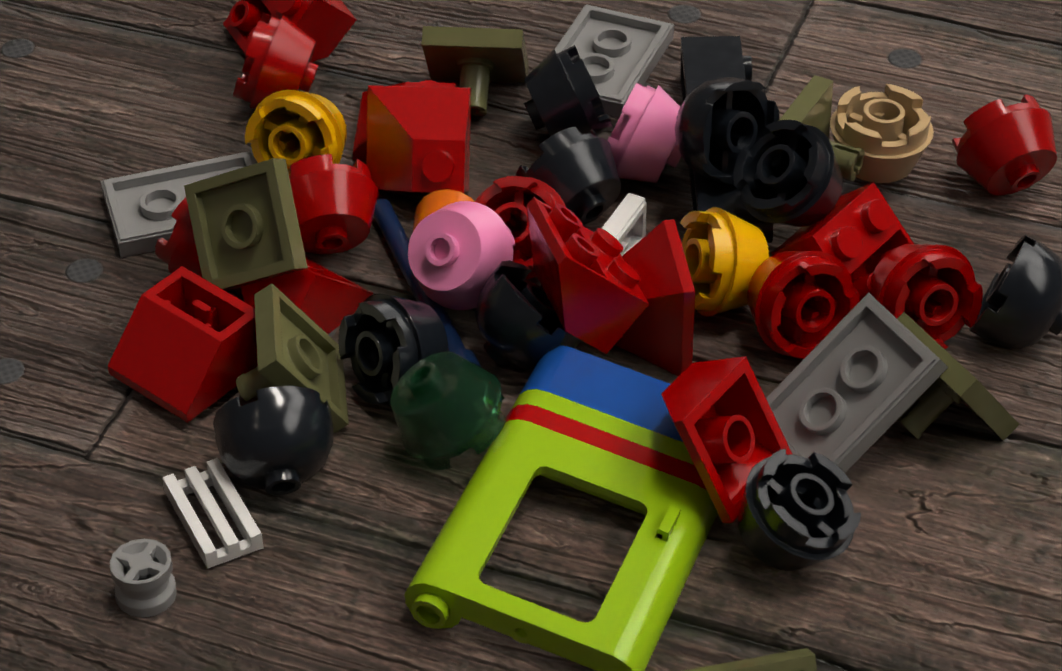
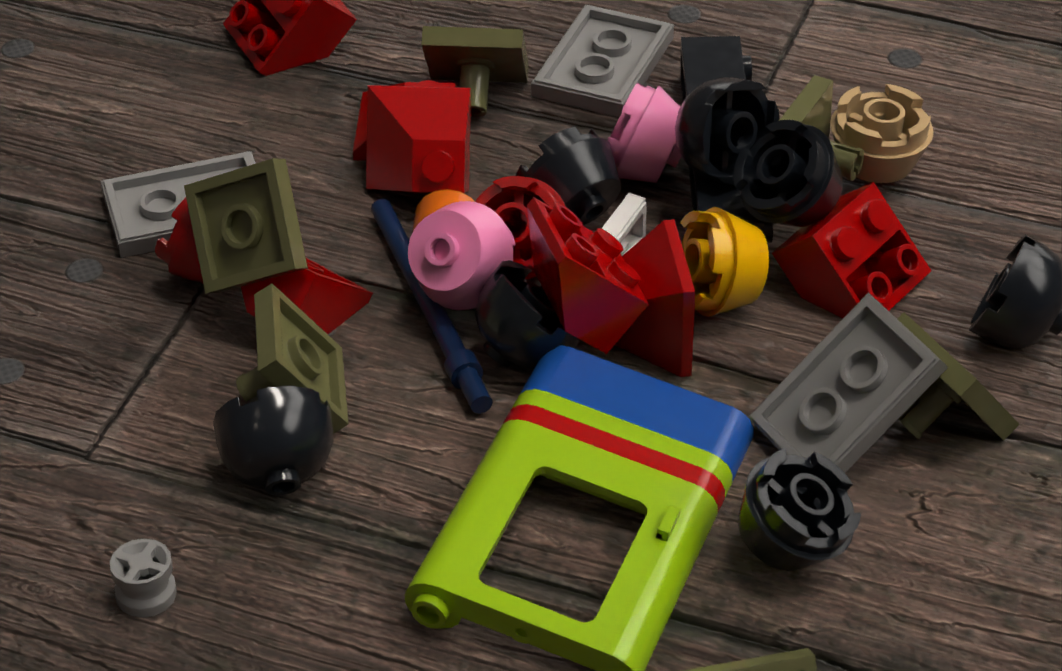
(186, 344): red slope -> none
(198, 484): white tile -> none
(276, 60): red cone -> none
(296, 127): yellow cone -> none
(332, 203): red cone -> none
(386, 340): black cone -> none
(447, 408): clear green cone -> none
(565, 95): black cone -> none
(724, 426): red slope -> none
(800, 299): red cone -> none
(931, 286): red cone -> none
(1007, 146): red cone -> none

